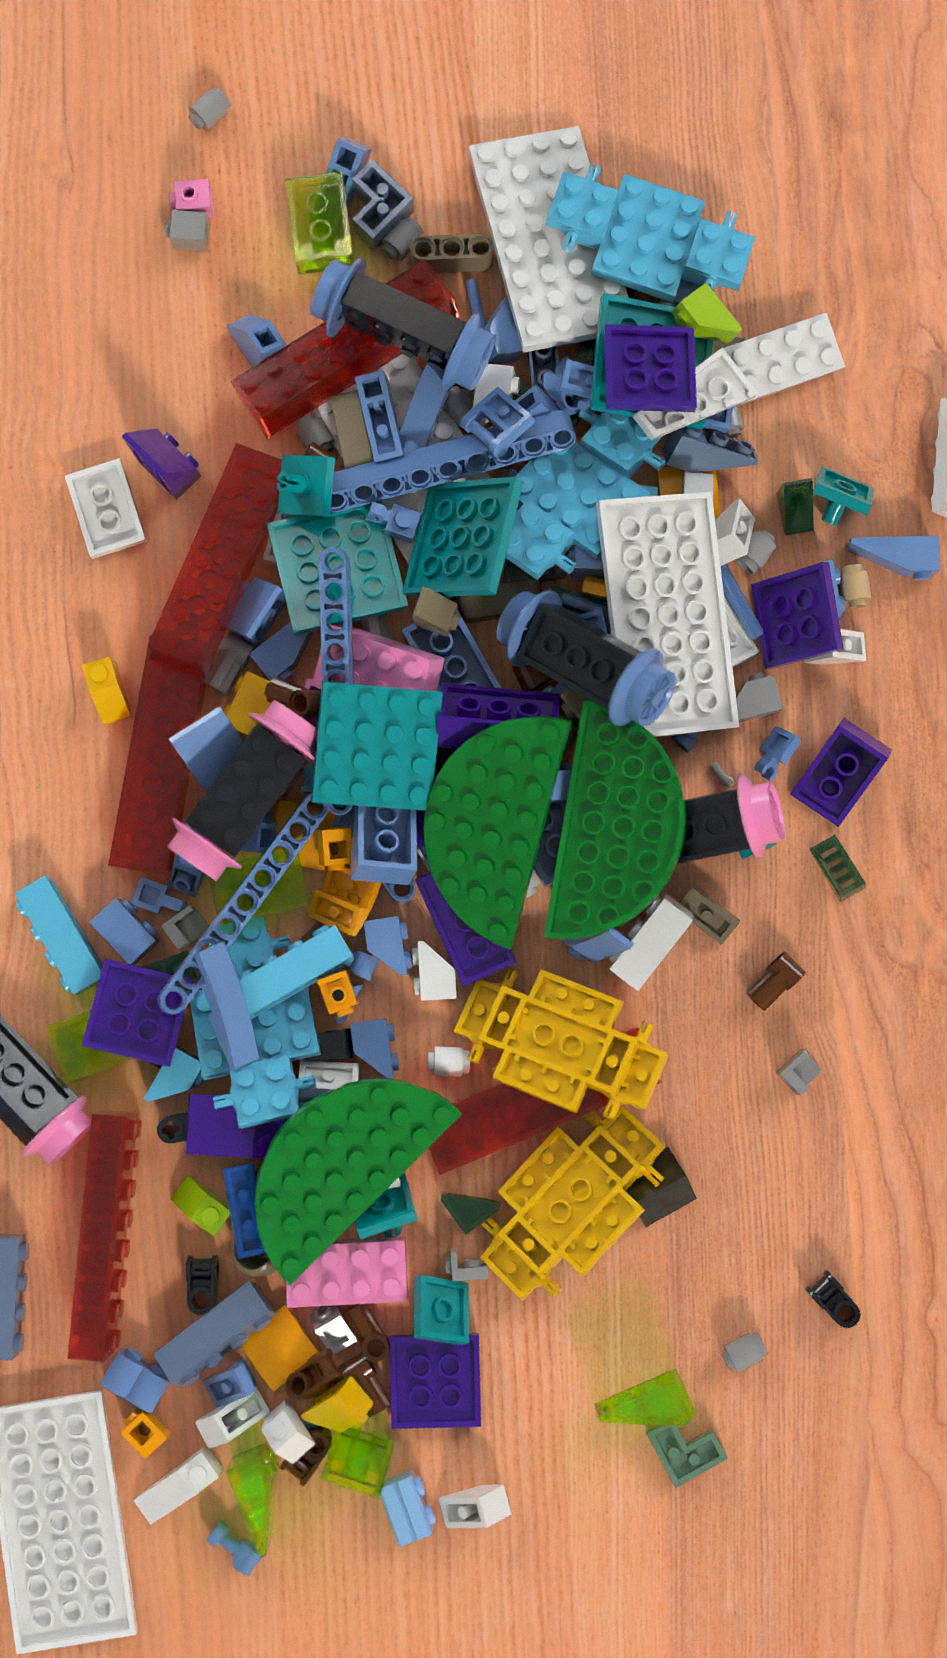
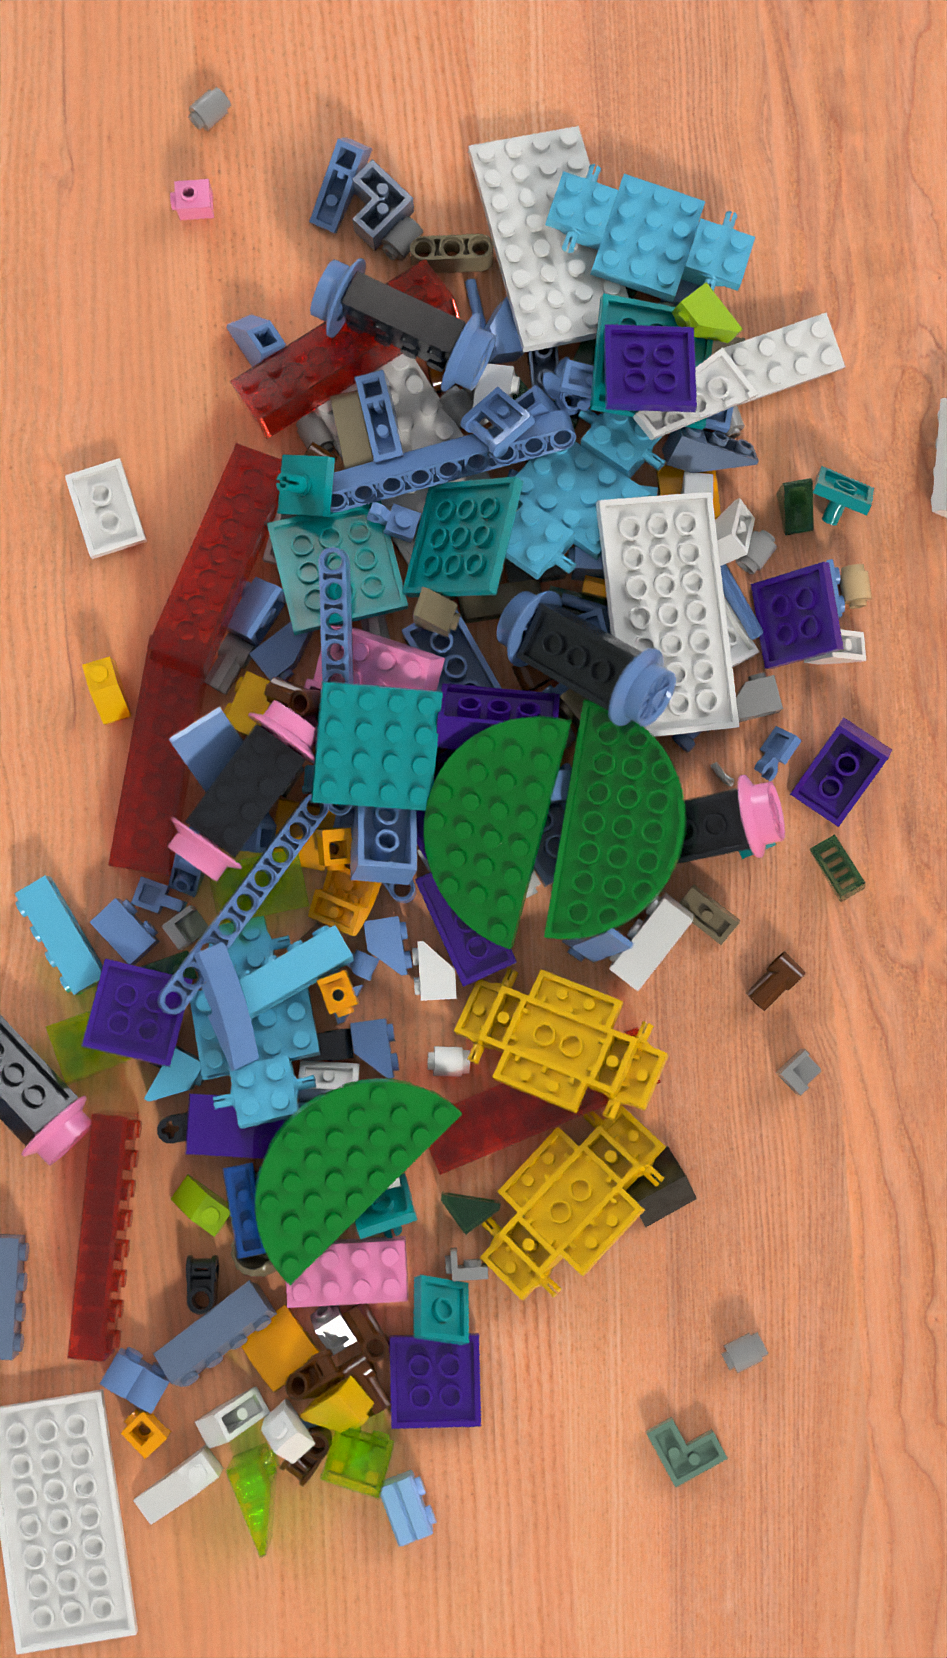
(163, 460): dark purple slope -> none
(188, 230): light grey brick -> none
(230, 1384): medium blue slope -> none
(244, 1552): medium blue leg -> none
(319, 221): clear neon green slope -> none
(423, 411): medium blue slope -> none
(475, 1507): white slope -> none
(652, 1402): clear neon green slope -> none
(831, 1296): black piece -> none
(903, 555): medium blue slope -> none

